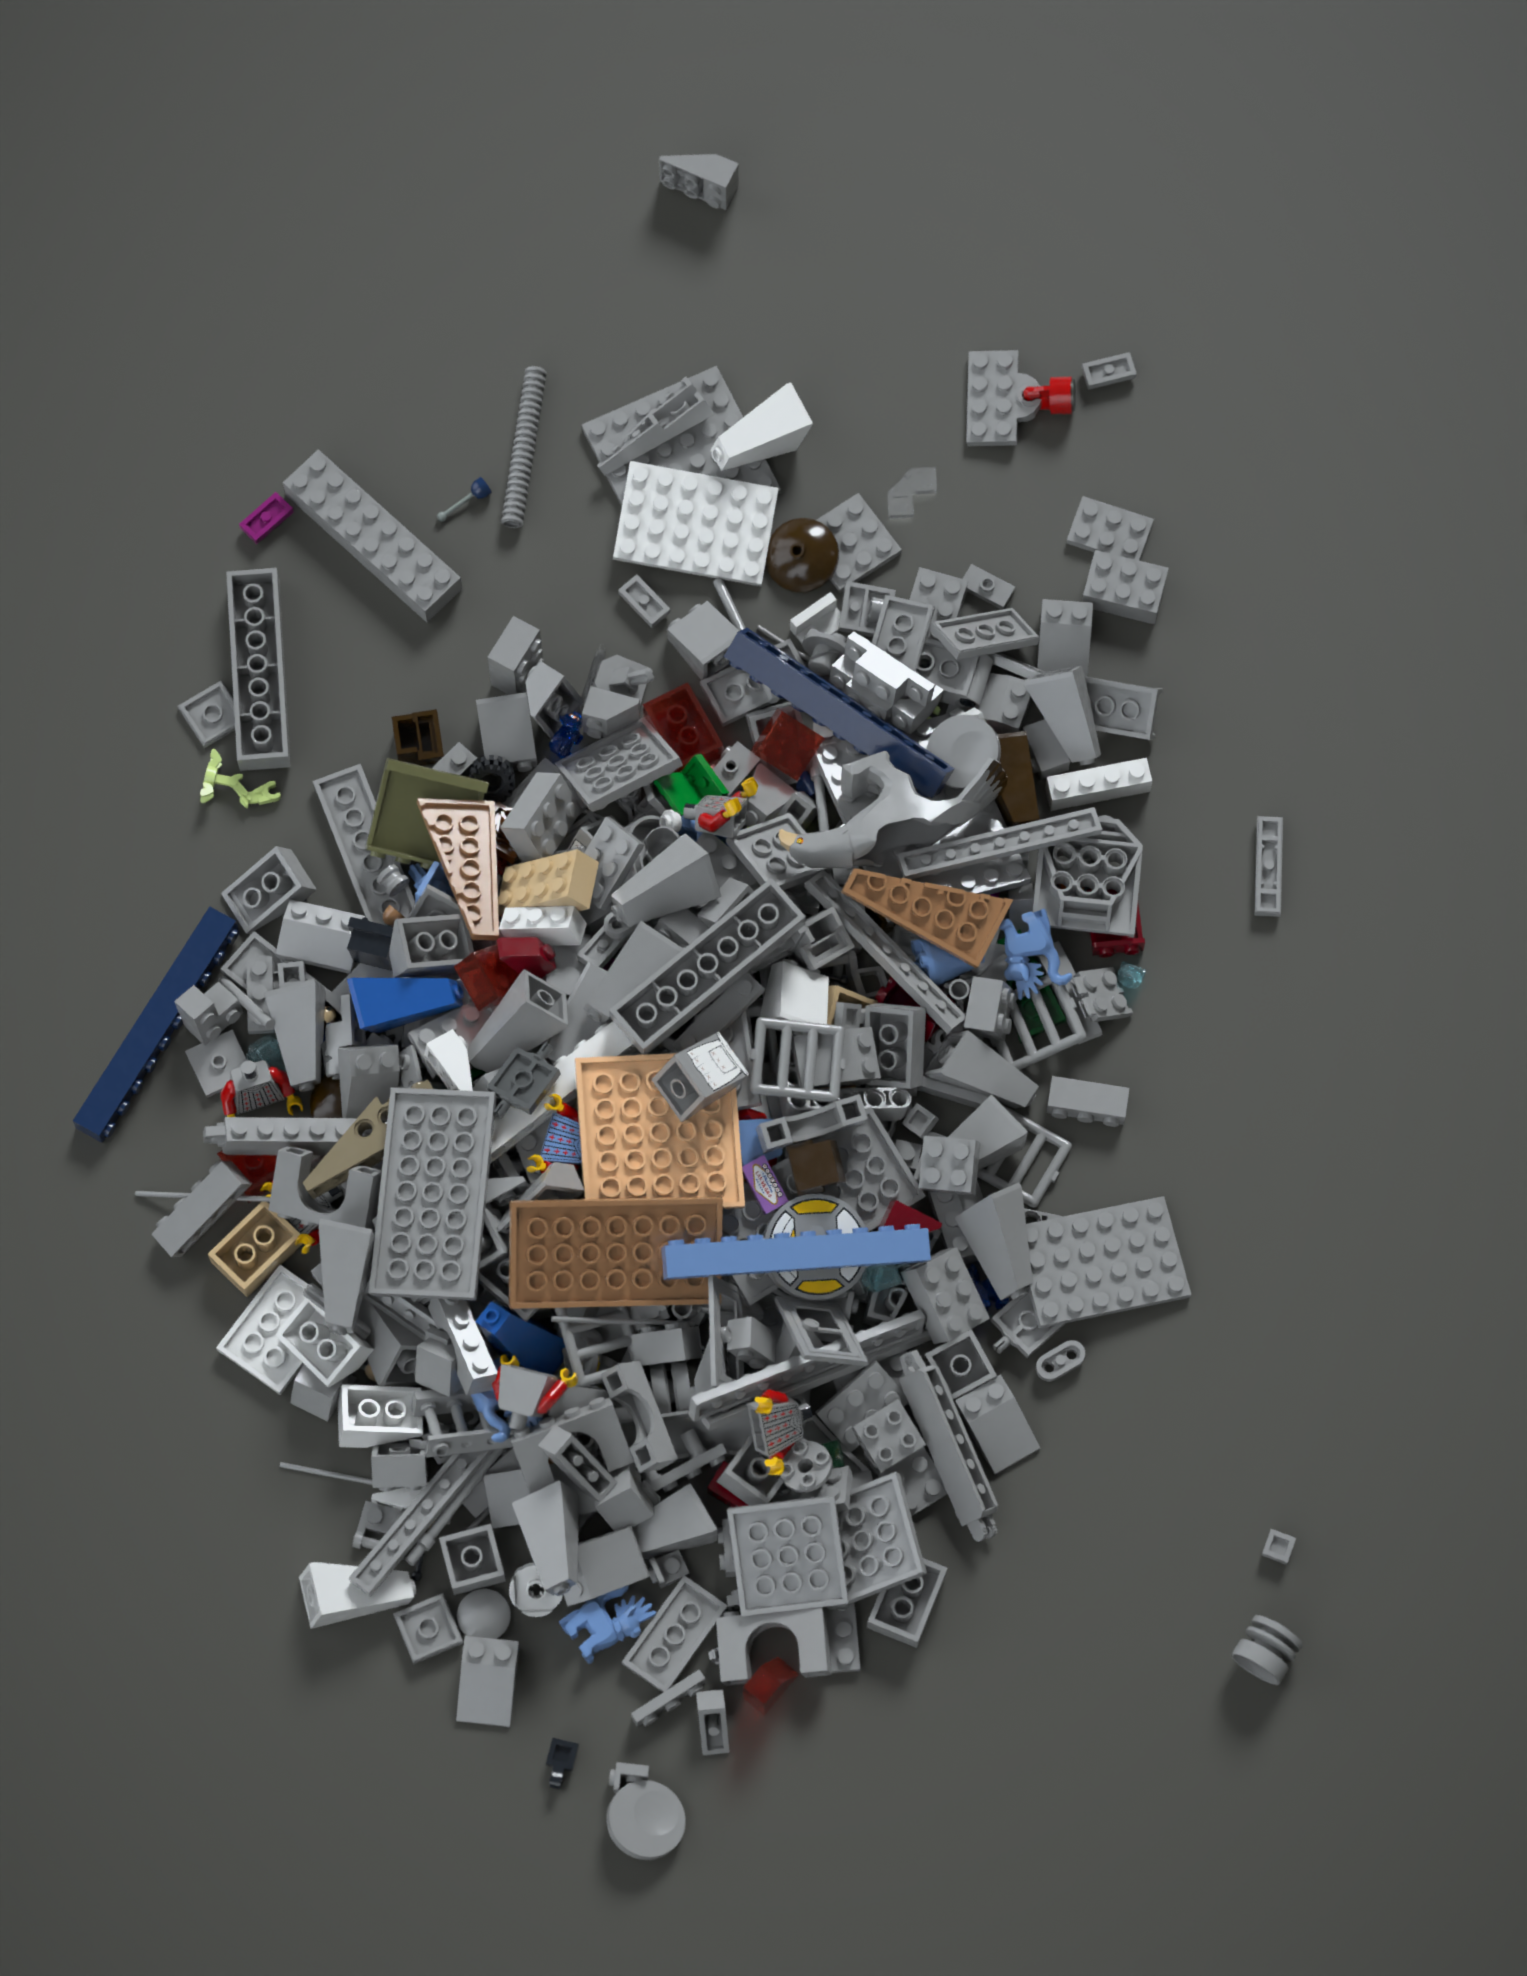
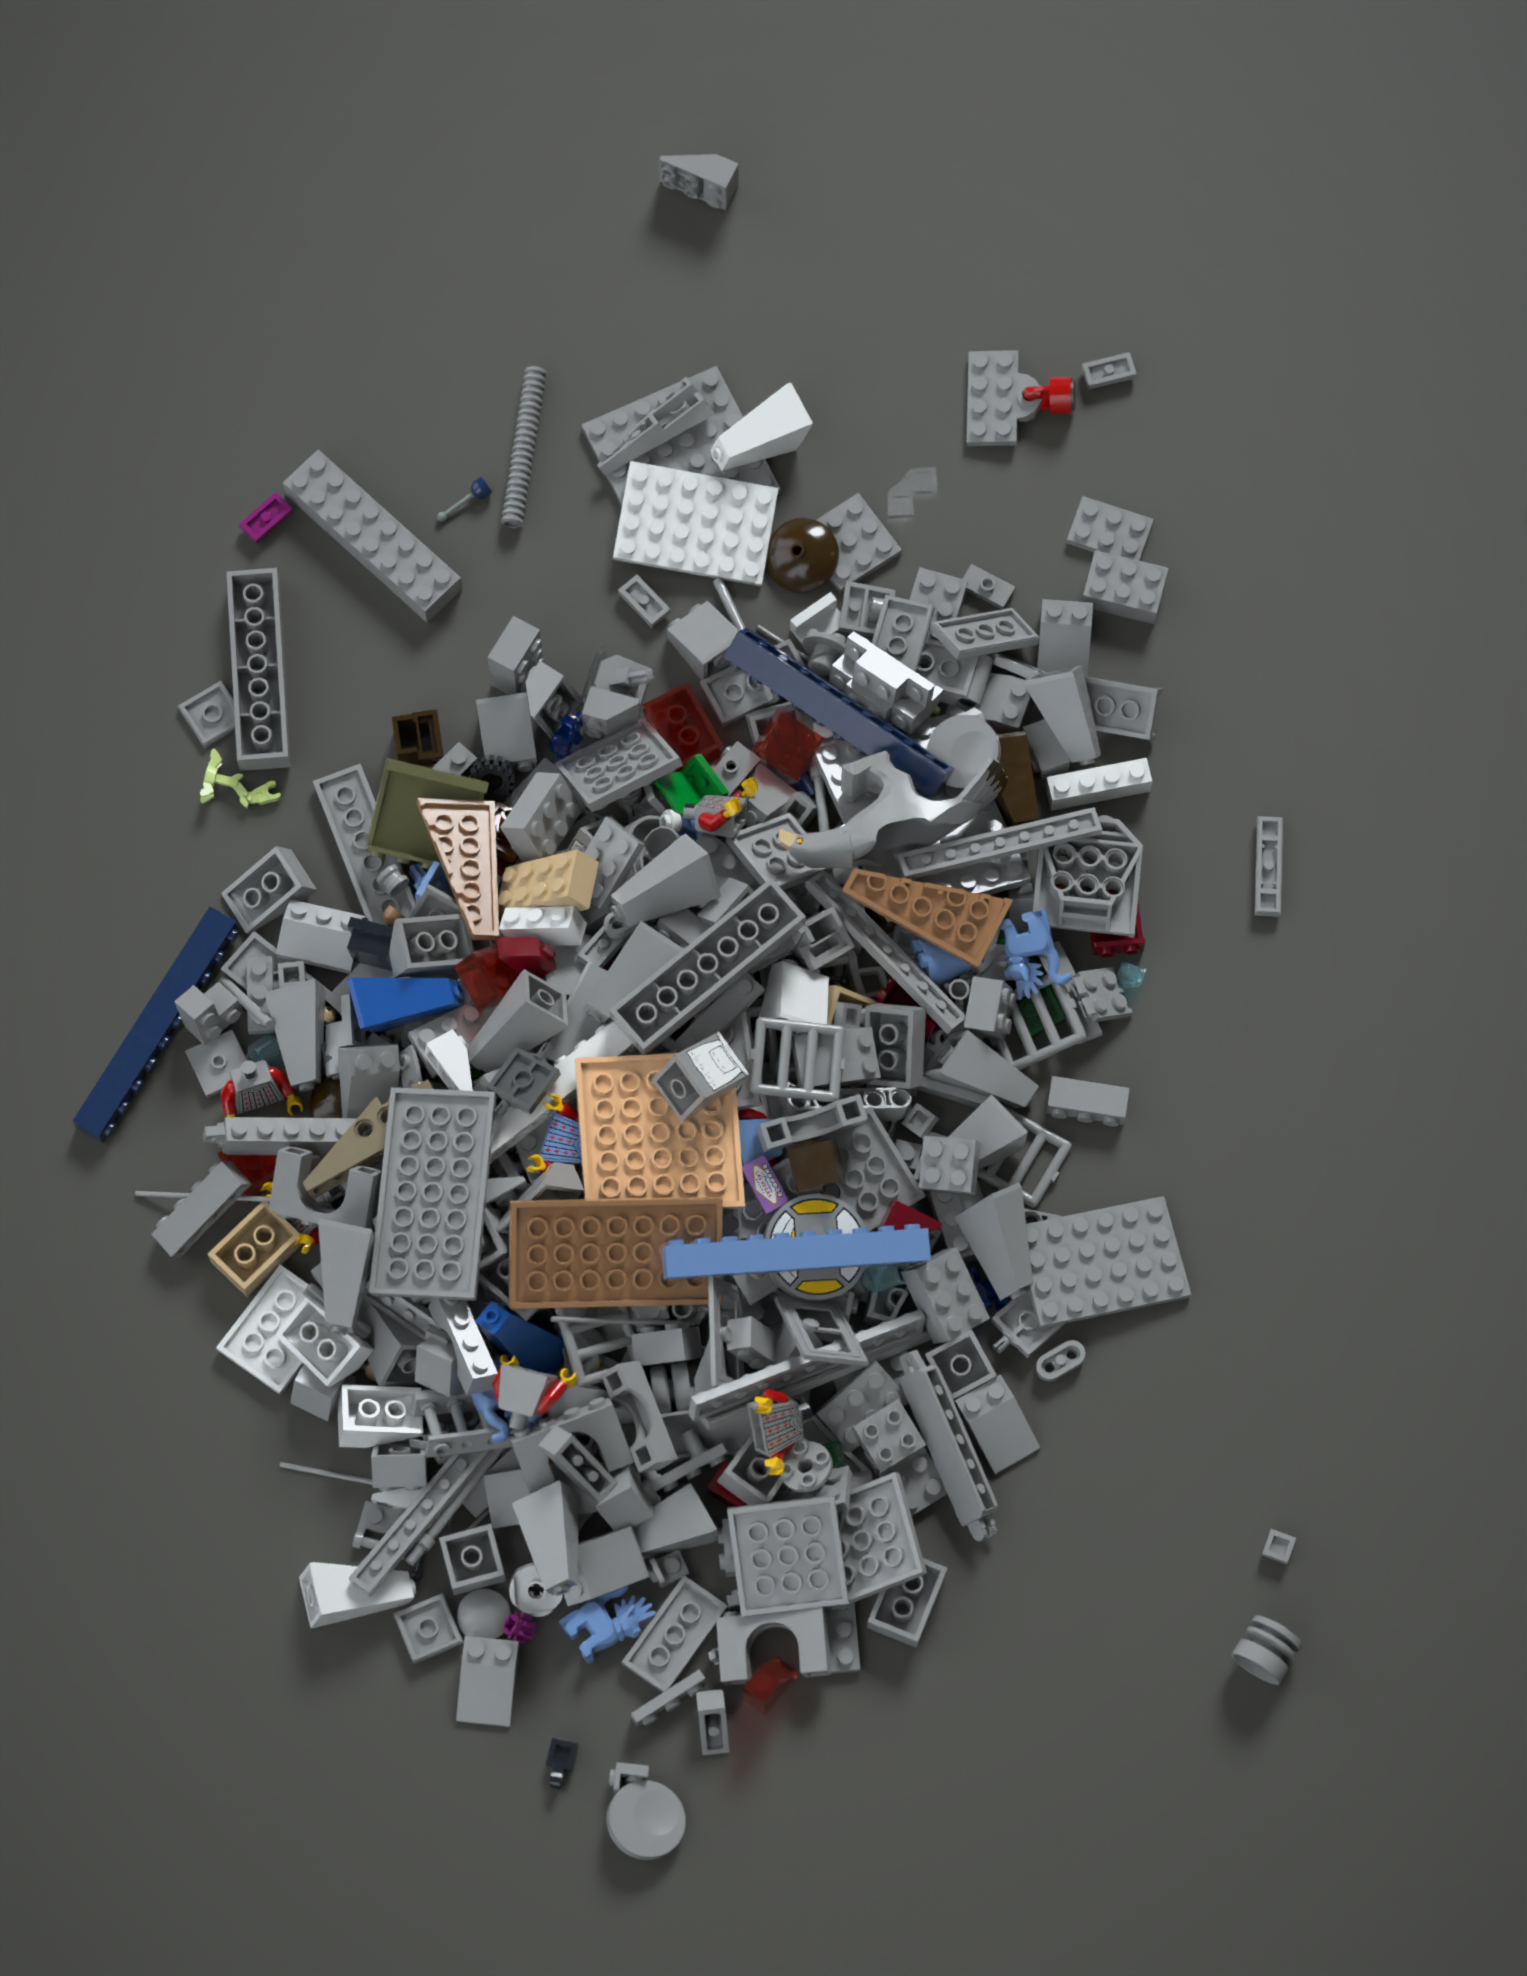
(520, 1627): none -> magenta gear

